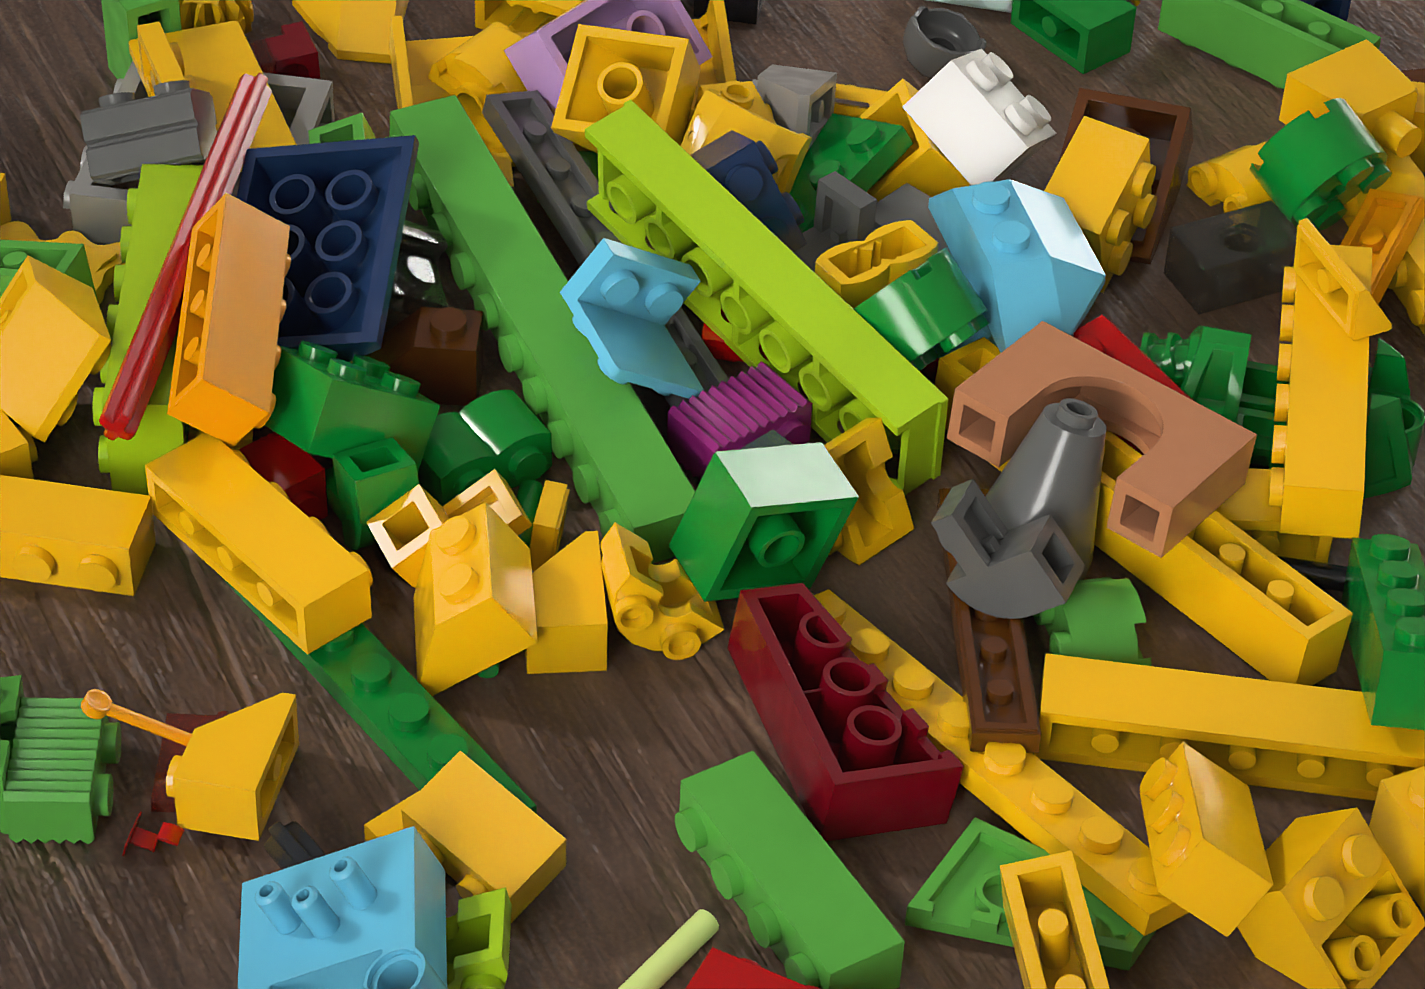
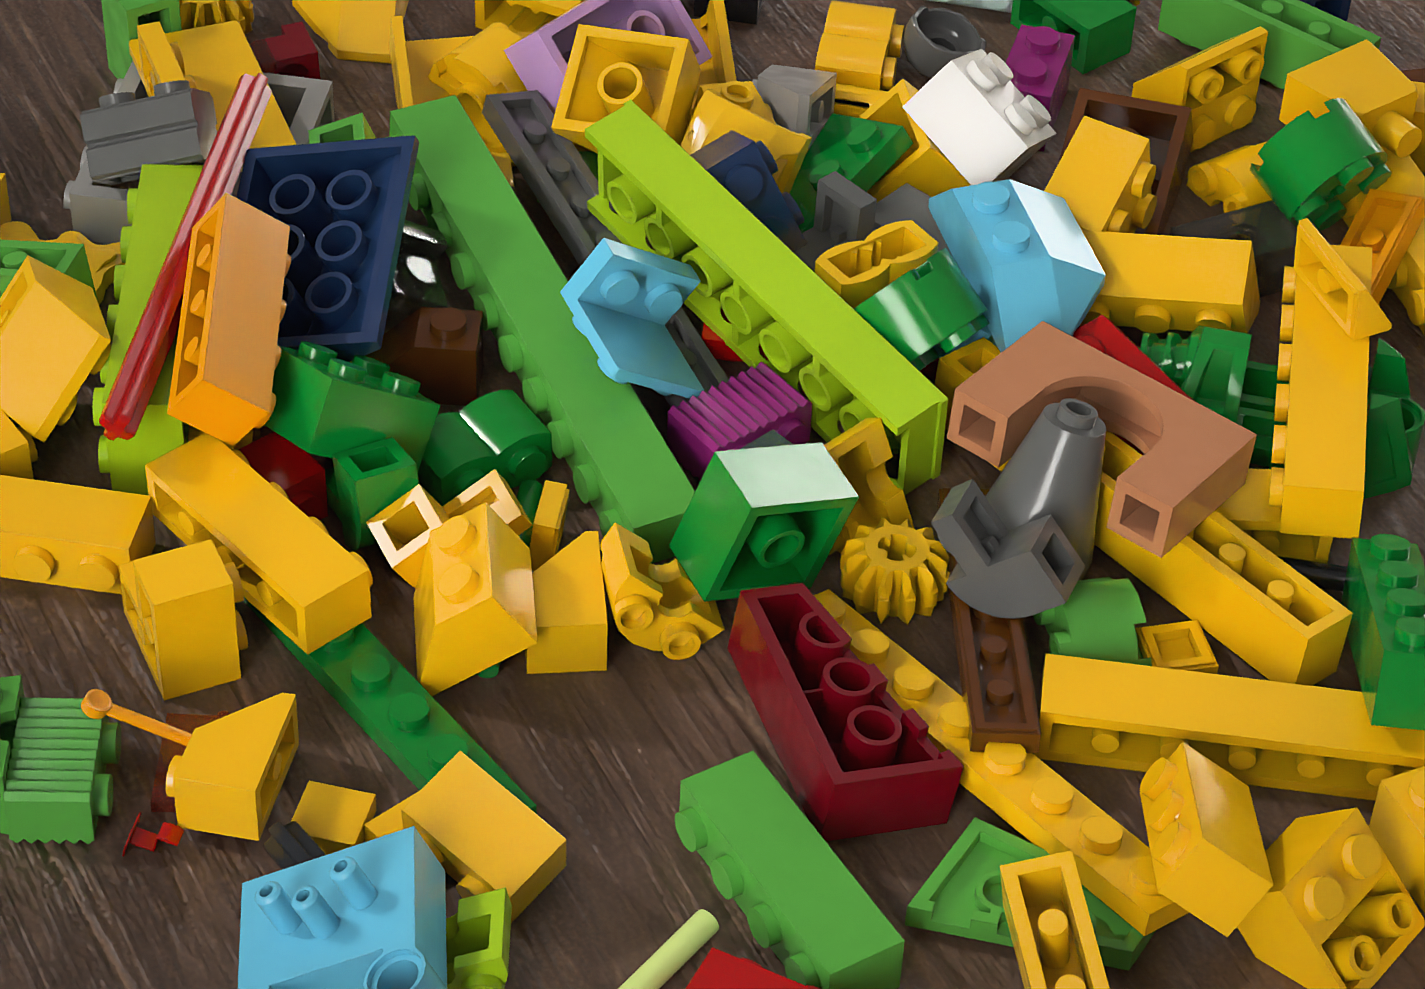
(186, 617): none -> yellow brick
(334, 815): none -> yellow tile
(861, 45): none -> yellow brick
(894, 570): none -> yellow gear
(1042, 66): none -> magenta brick
(1175, 282): none -> yellow slope
(1177, 647): none -> yellow tile
(1215, 83): none -> yellow slope

